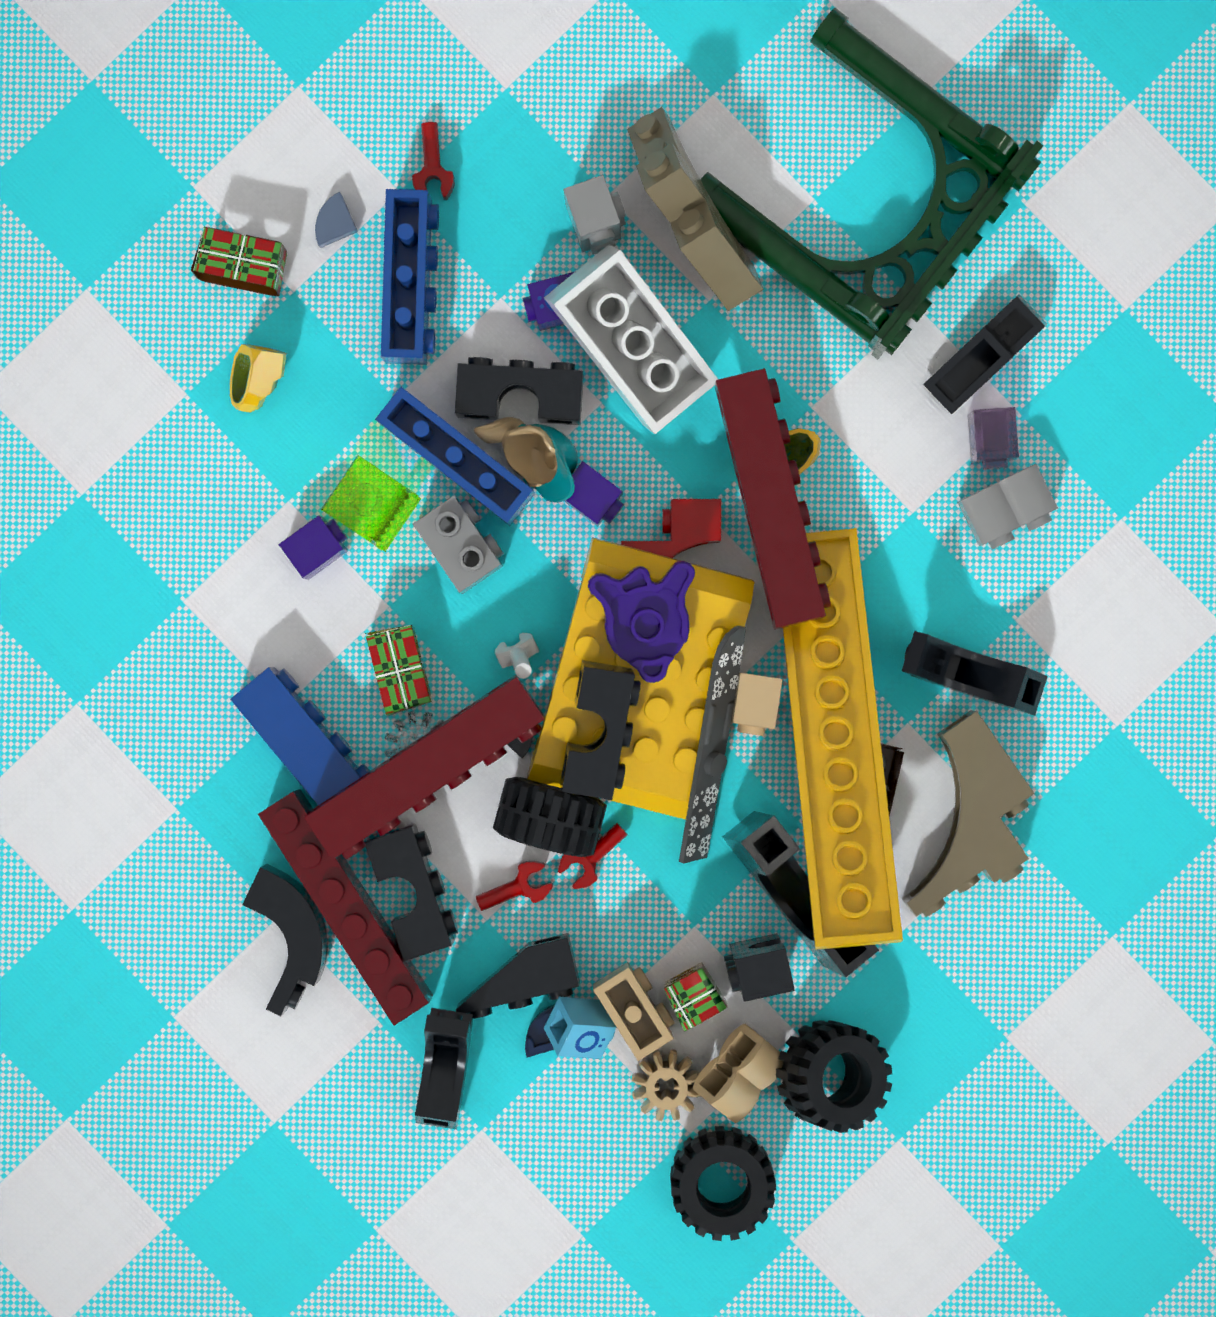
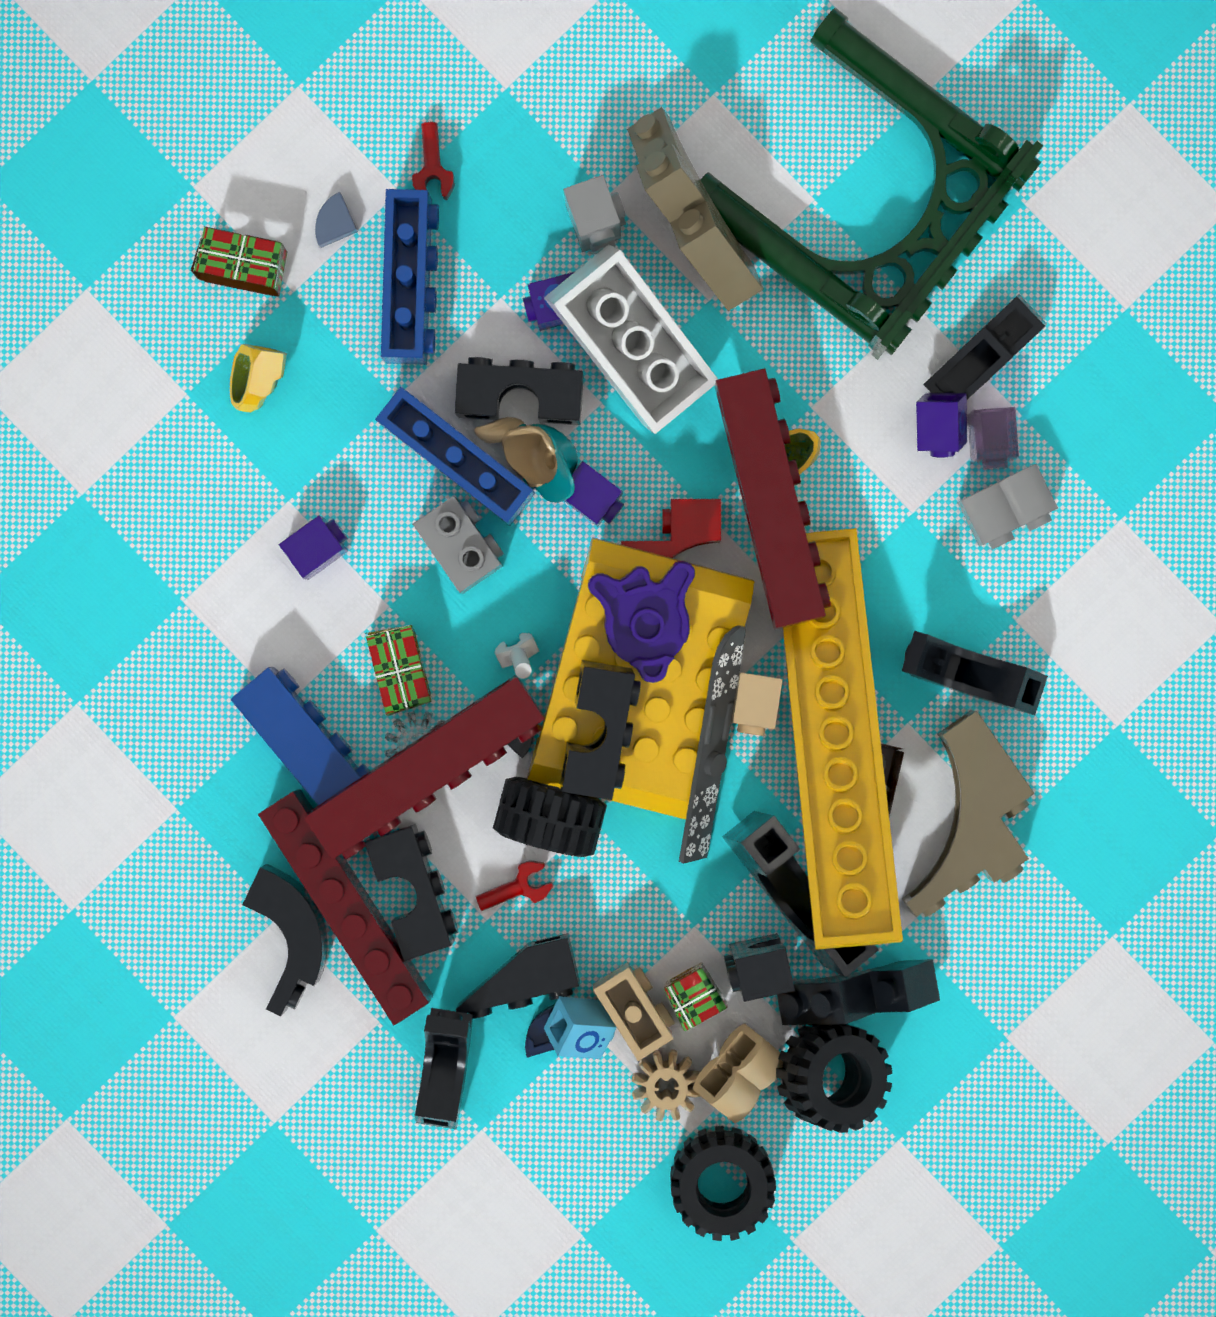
(371, 503): clear neon green piece -> none
(604, 845): red bar -> none
(843, 999): none -> black arch
(941, 423): none -> dark purple brick

